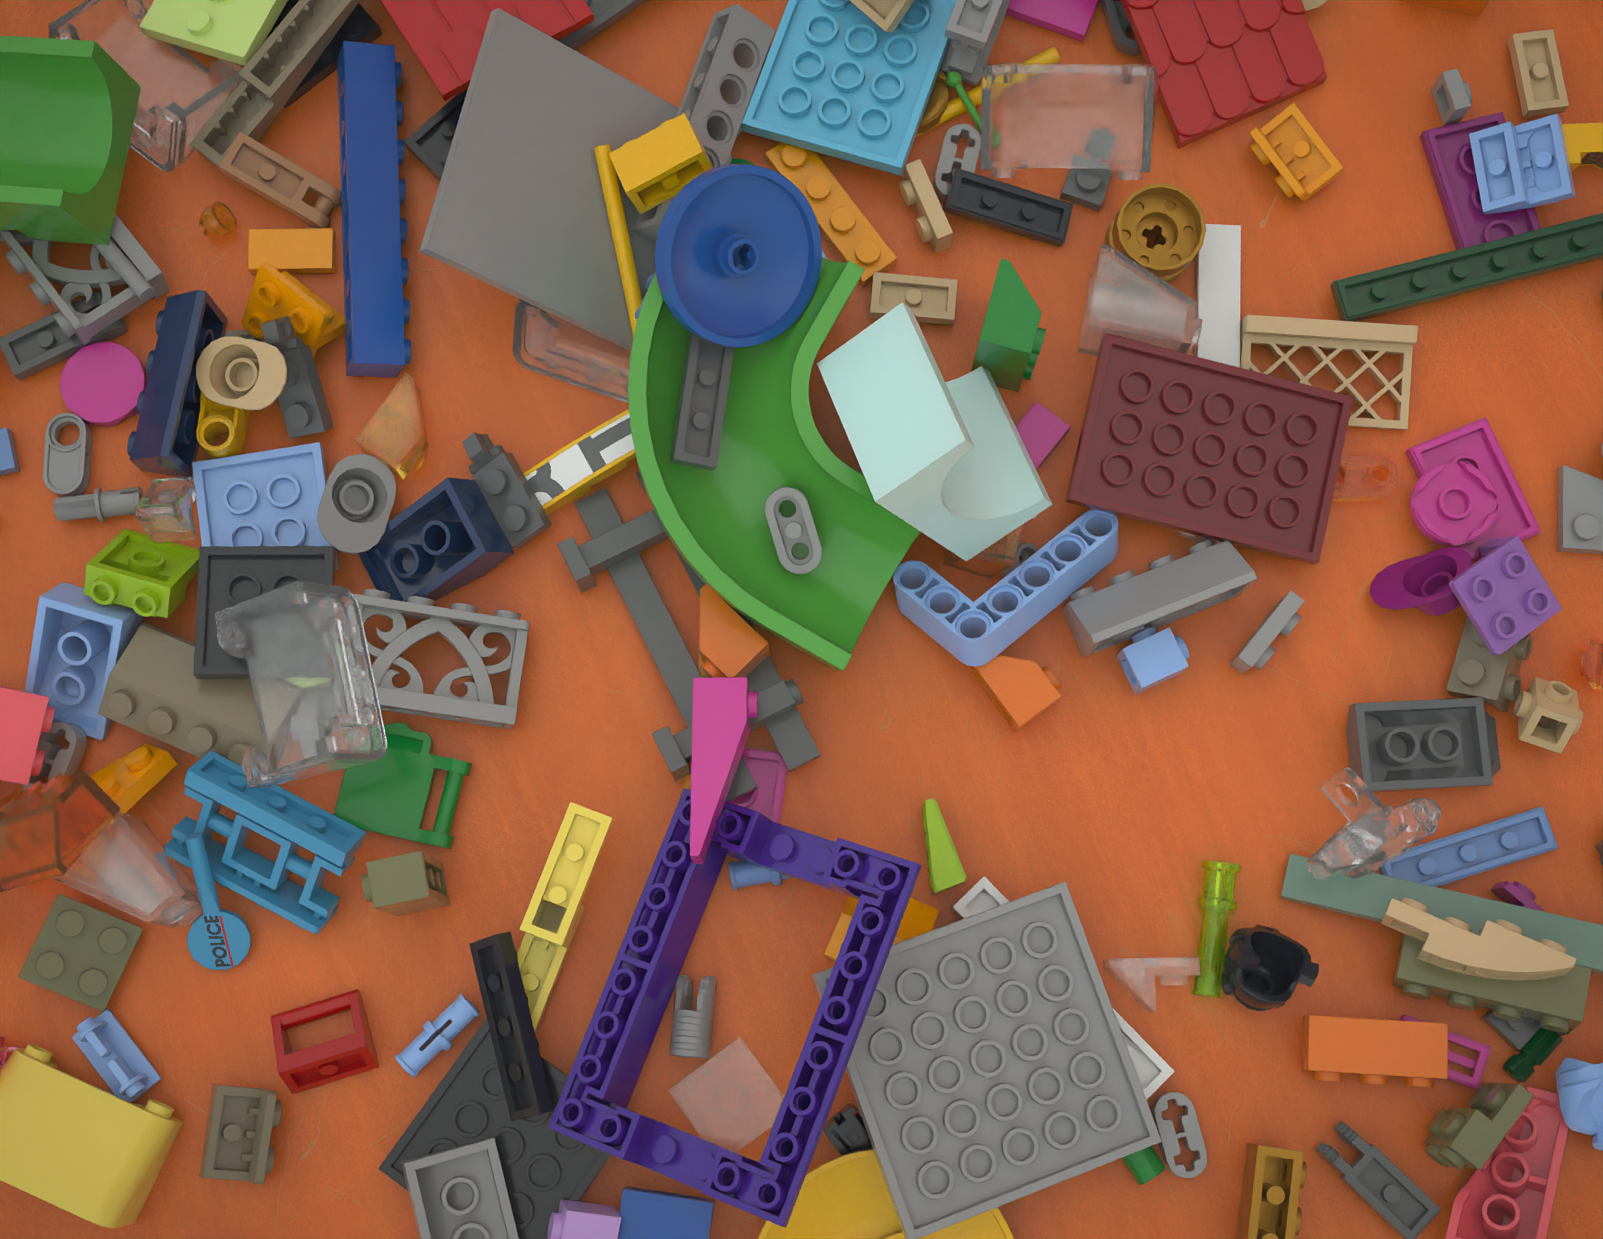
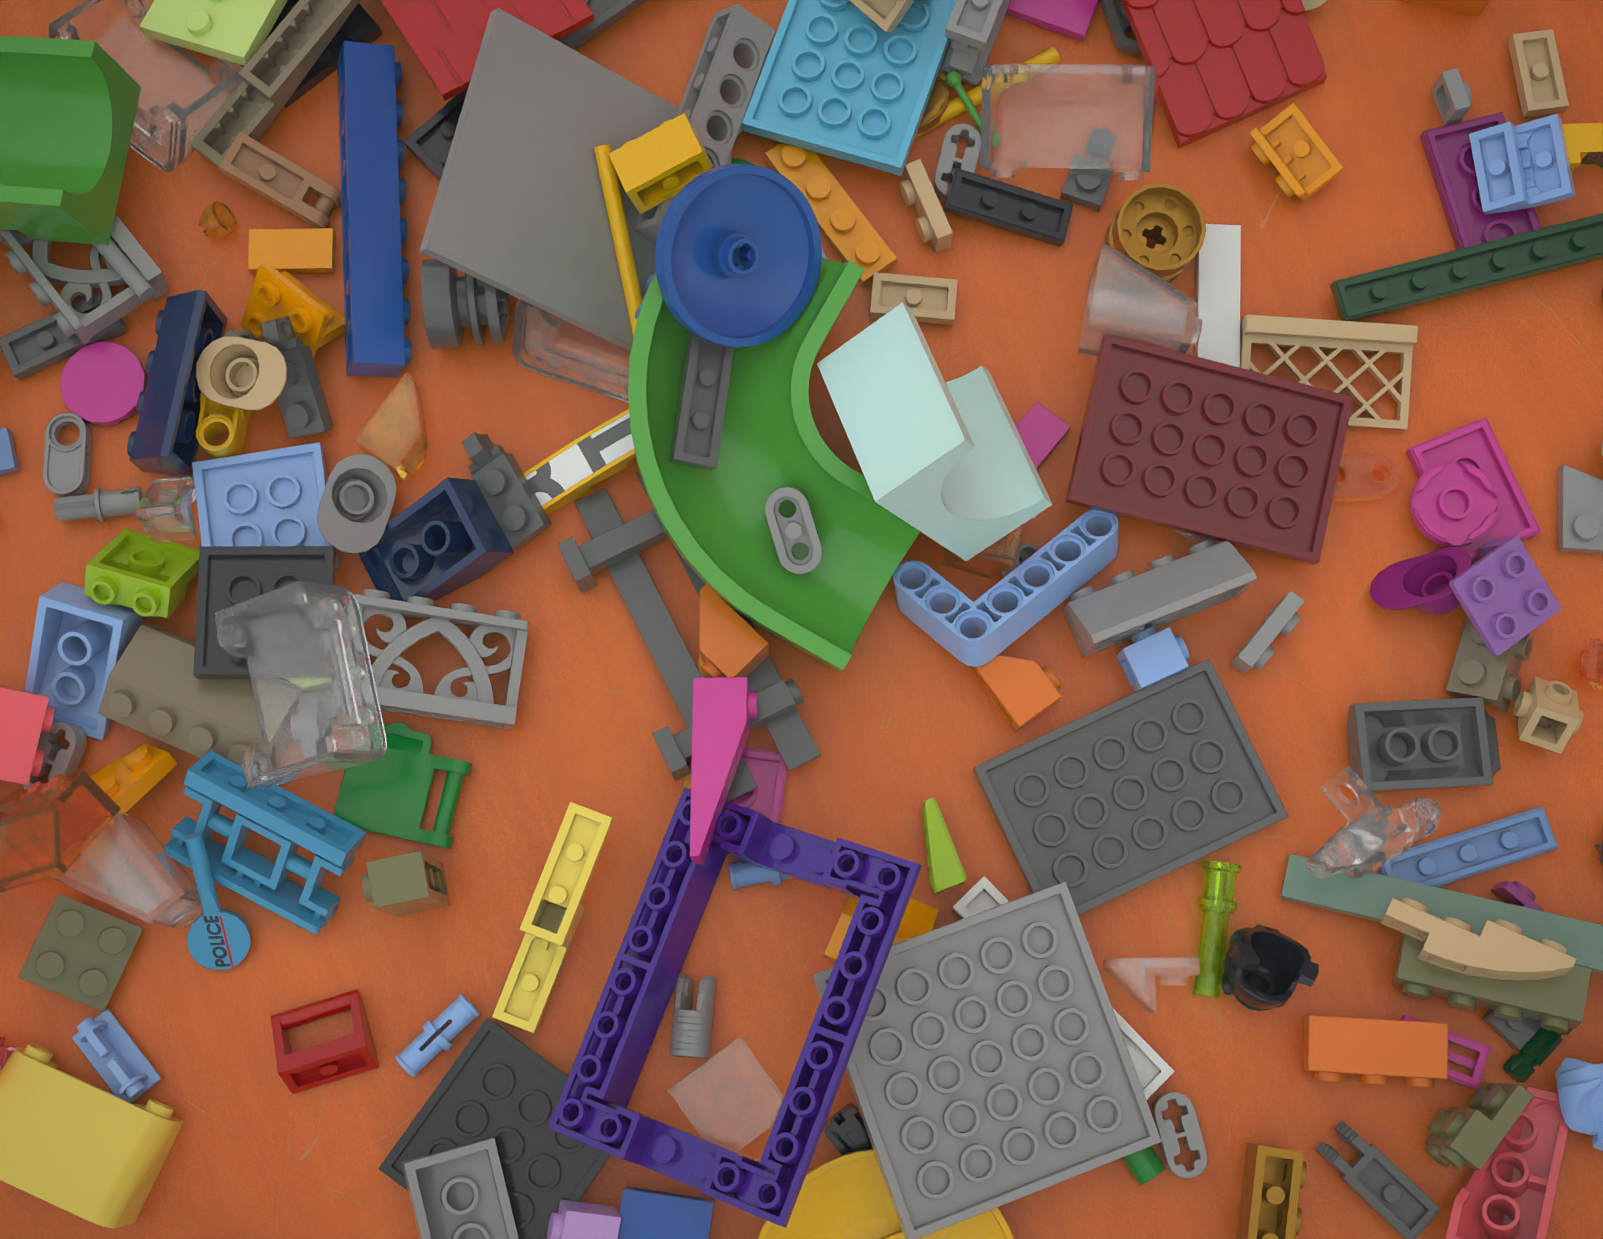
(240, 1133): dark tan bracket -> none
(461, 302): none -> dark grey wheel
(511, 1026): black plate -> none
(1010, 331): green slope -> none
(1131, 790): none -> dark grey plate

